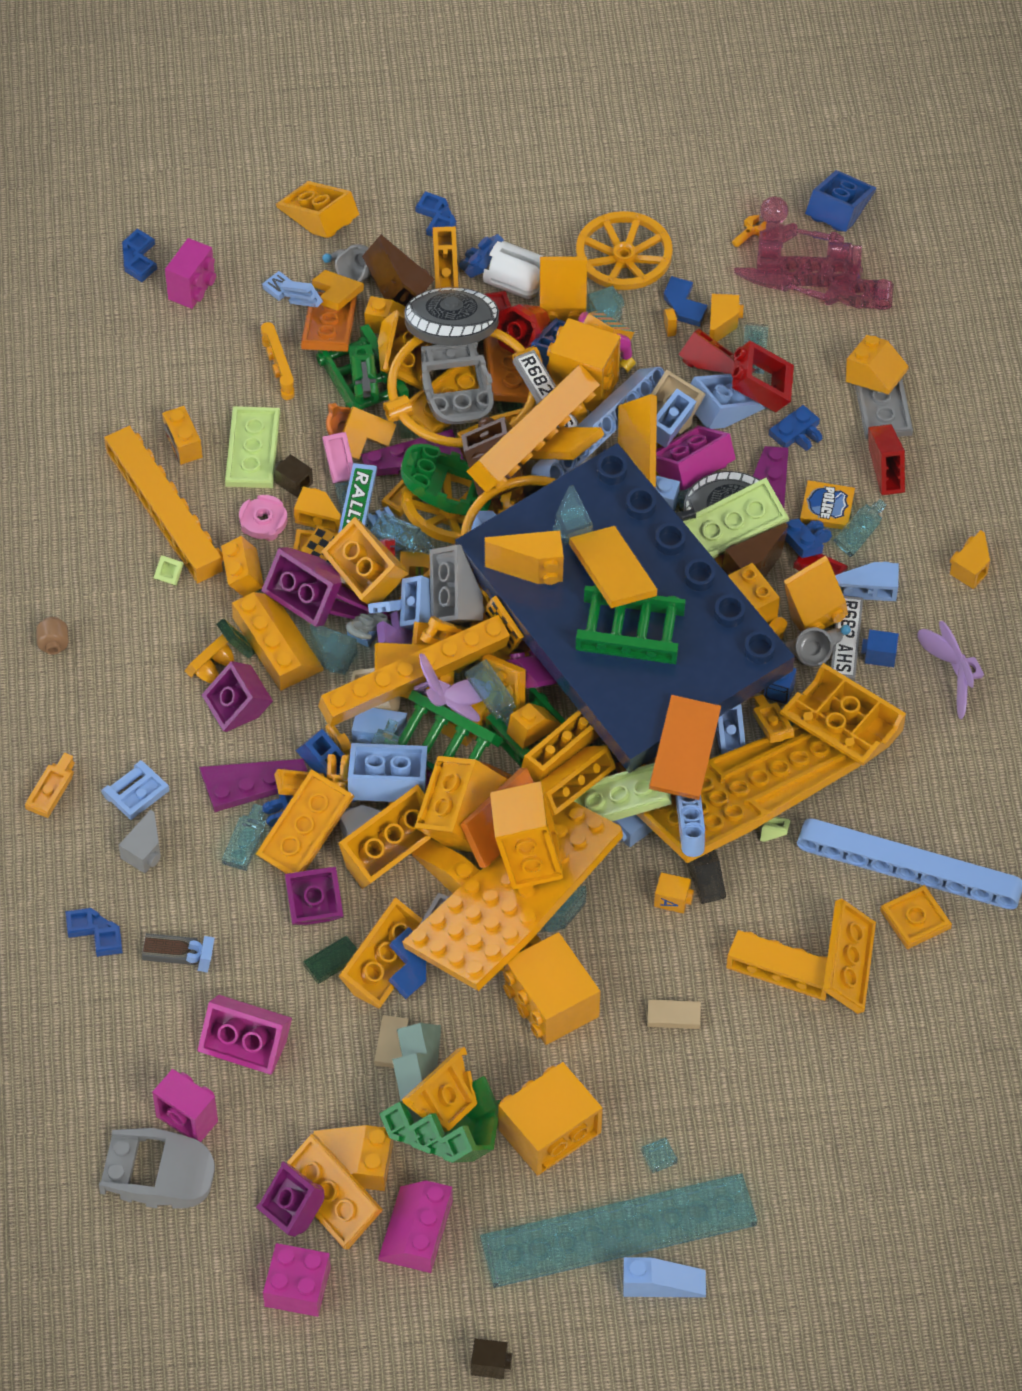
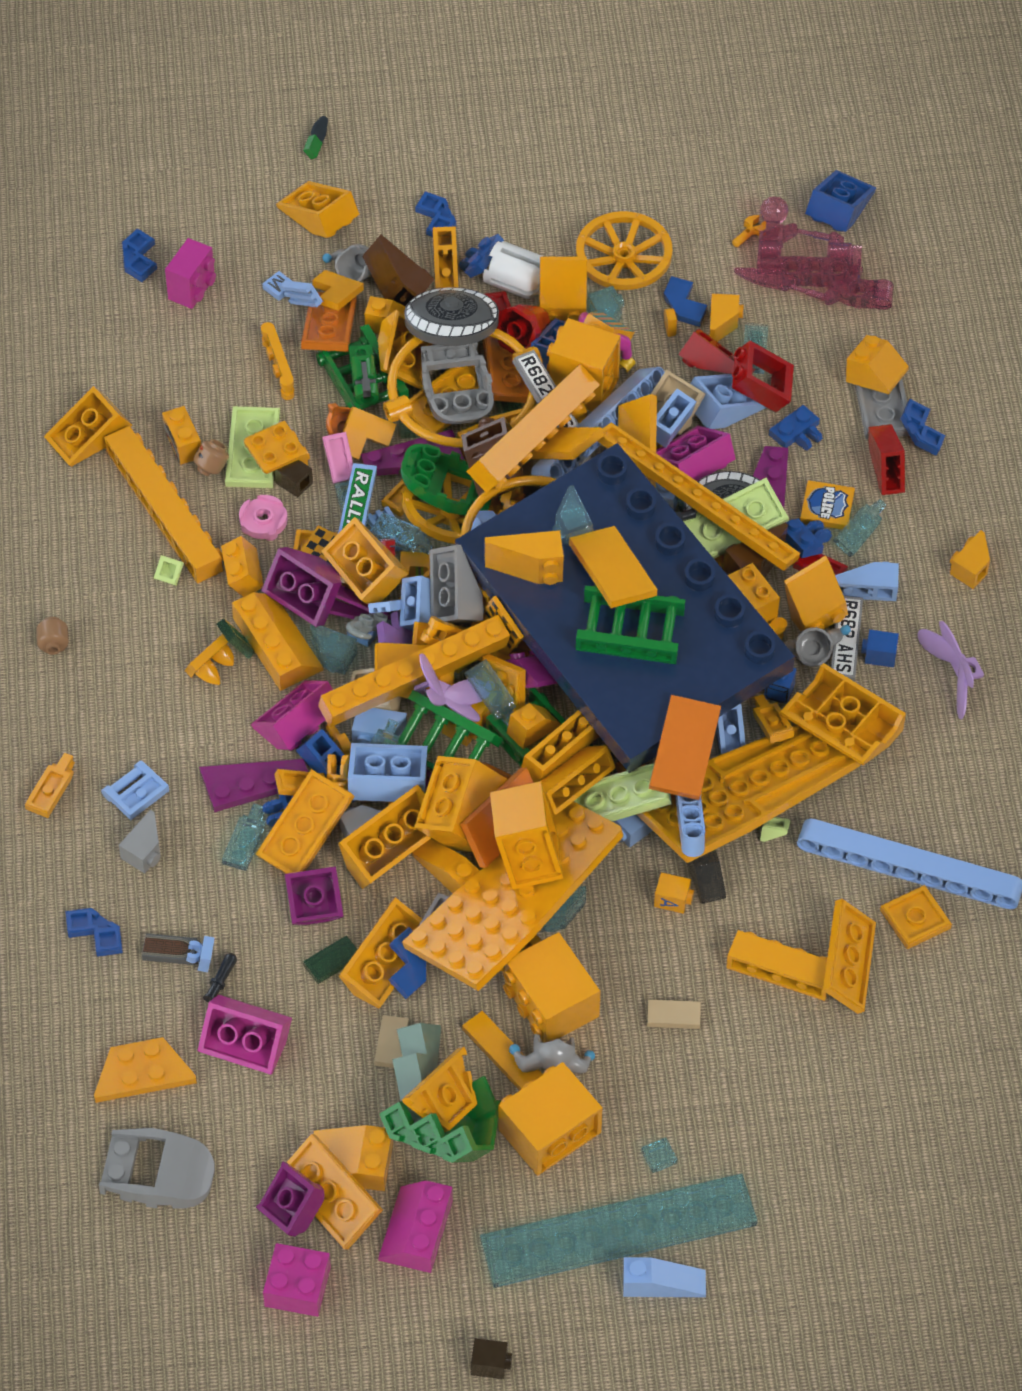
(84, 426): none -> light orange slope
(142, 1069): none -> light orange wing
(185, 1105): dark pink brick -> none
(211, 457): none -> medium nougat head
(218, 982): none -> black piece
(236, 696): magenta slope -> none
(276, 447): none -> light orange bracket
(293, 716): none -> dark pink slope
(316, 509): light orange slope -> none
(317, 137): none -> piece
(496, 1048): none -> light orange tile
(552, 1054): none -> light grey piece
(702, 499): none -> light orange plate
(914, 421): none -> blue tile

